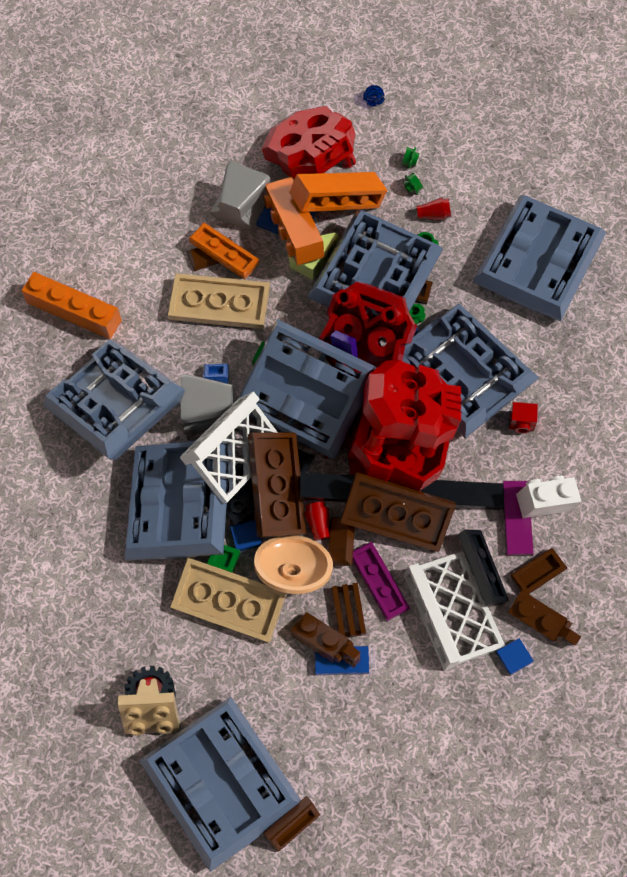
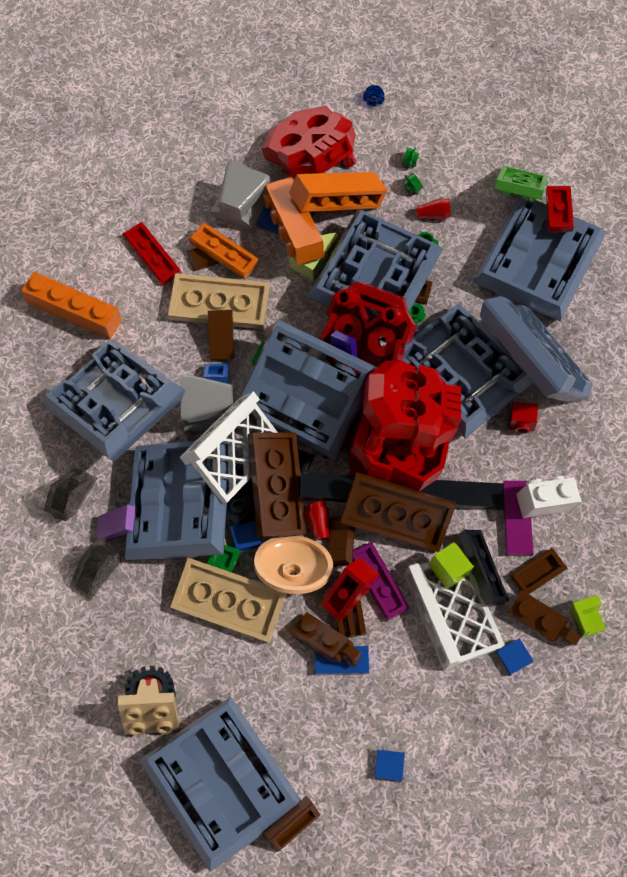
(68, 494): none -> clear smoke slope
(94, 568): none -> clear smoke slope
(116, 523): none -> medium lavender tile
(151, 253): none -> red tile
(221, 334): none -> reddish brown tile
(349, 588): none -> red slope
(389, 765): none -> blue tile
(450, 565): none -> lime panel
(521, 182): none -> bright green plate
(536, 350): none -> sand blue piece
(559, 209): none -> red plate
(587, 616): none -> lime panel

